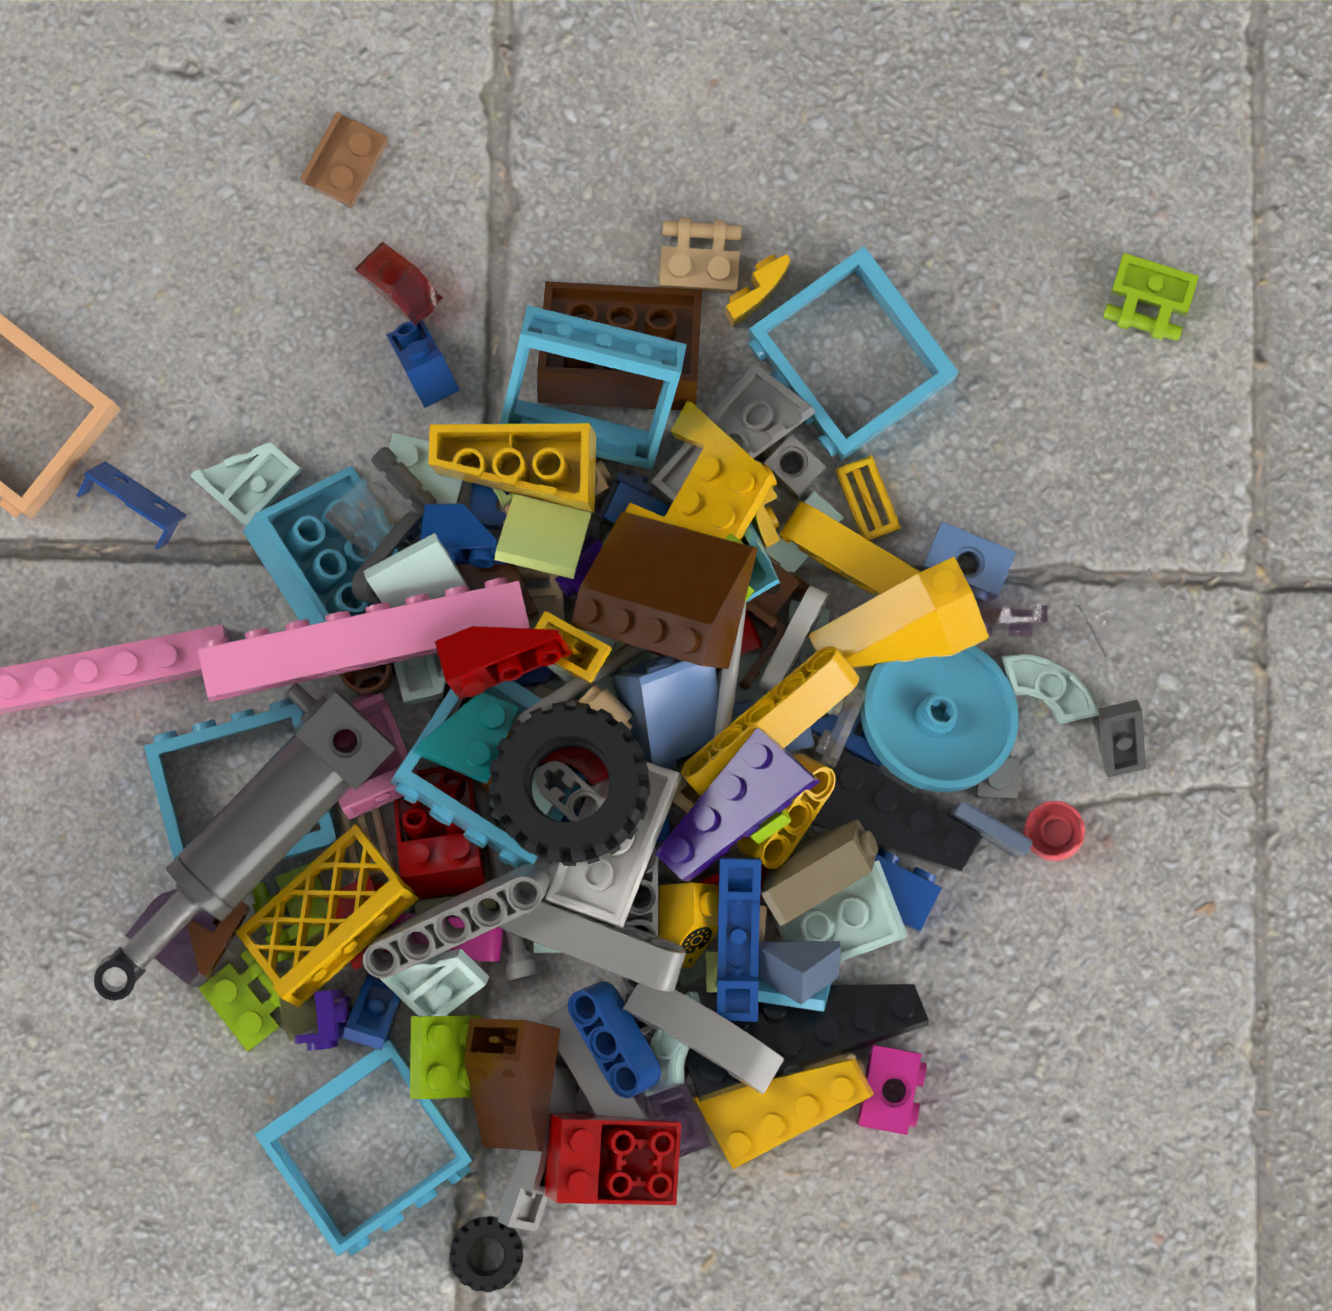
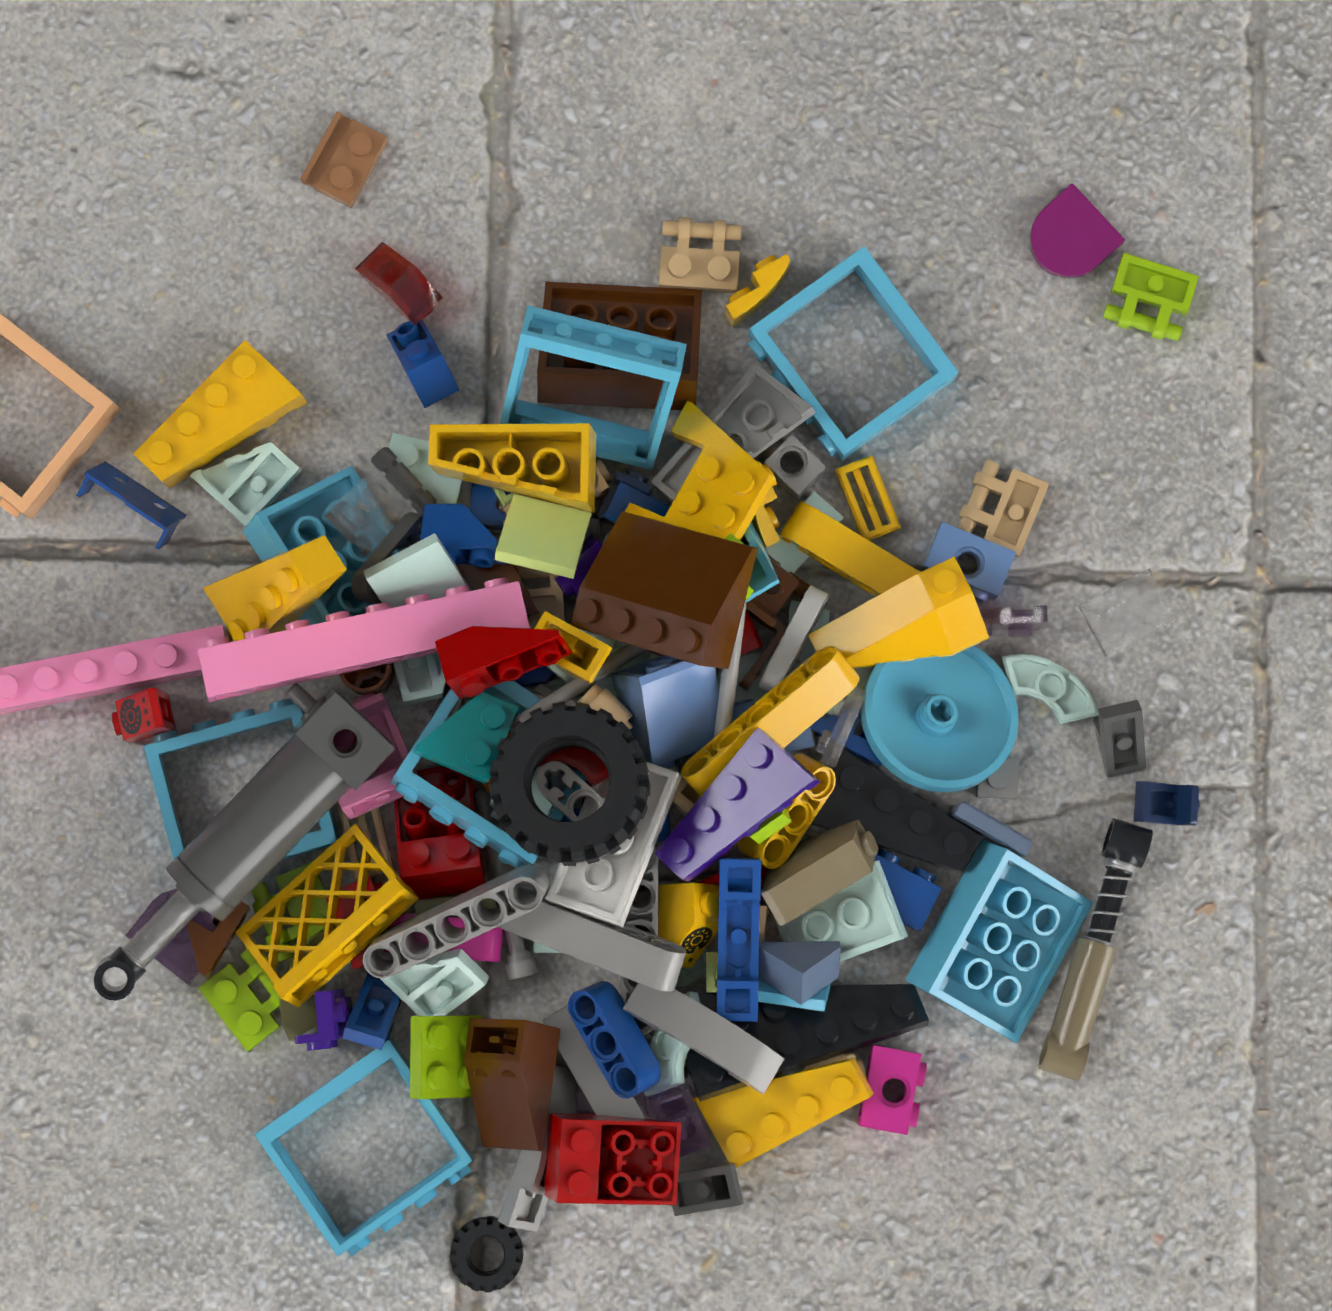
(143, 715): none -> red slope
(219, 415): none -> yellow wedge
(275, 588): none -> yellow wedge
(708, 1189): none -> dark grey slope
(999, 940): none -> medium azure slope
(1015, 509): none -> tan plate
(1055, 830): coral hair -> none
(1067, 1042): none -> piece
(1072, 236): none -> magenta tile
(1166, 803): none -> dark blue bracket

